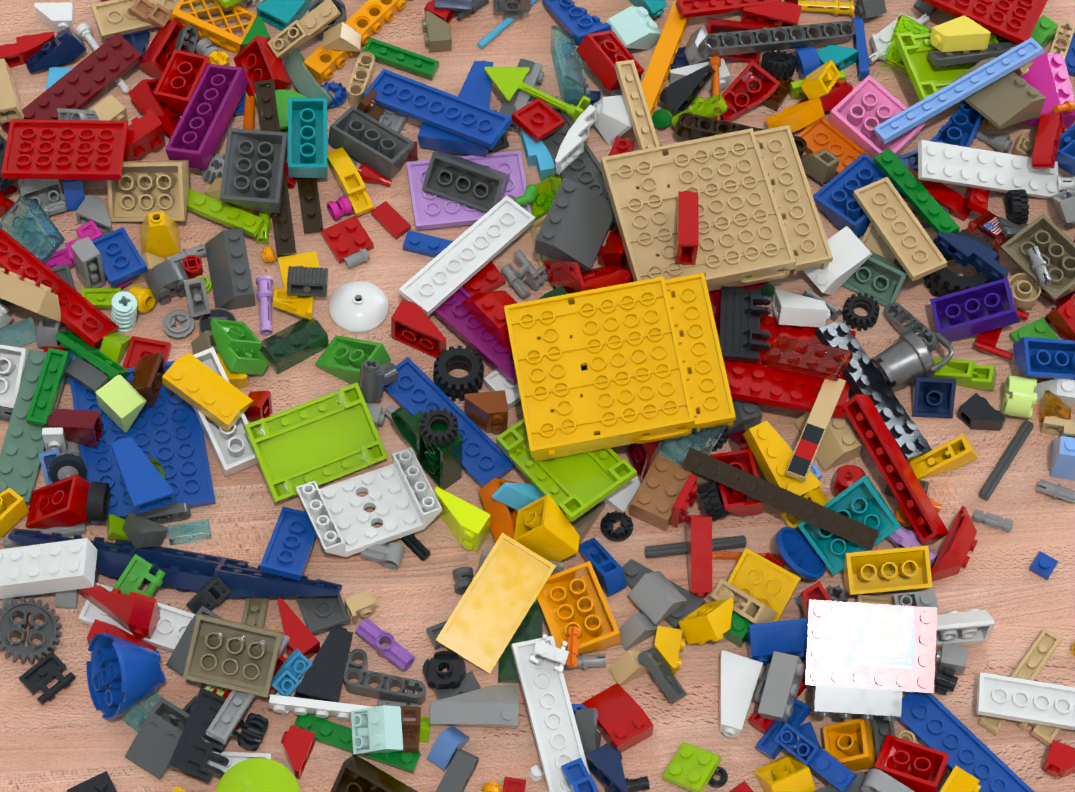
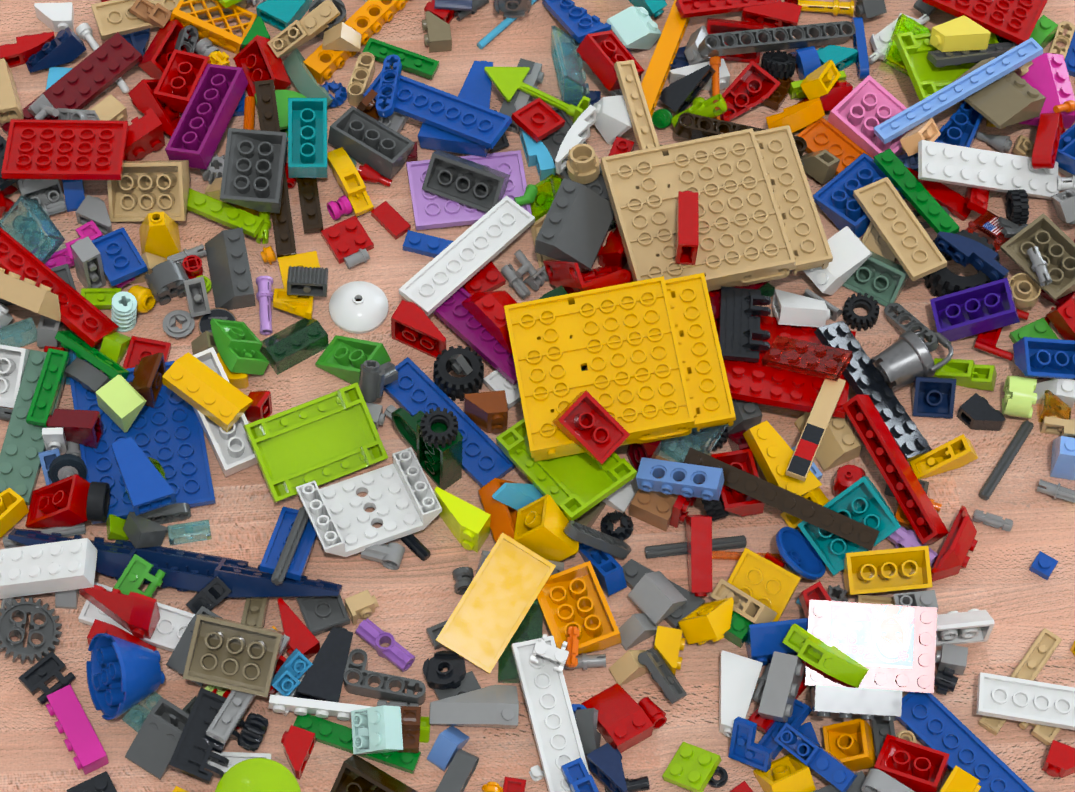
(42, 107): none -> light grey arm
(77, 730): none -> dark pink brick
(290, 547): none -> dark grey axle
(388, 86): none -> blue beam
(460, 365): none -> dark grey plate
(583, 164): none -> tan piece
(591, 427): none -> red slope
(597, 539): none -> dark grey beam
(654, 713): none -> red cone
(690, 474): none -> medium blue brick
(743, 746): none -> blue plate
(825, 658): none -> lime slope
(925, 131): none -> light nougat slope

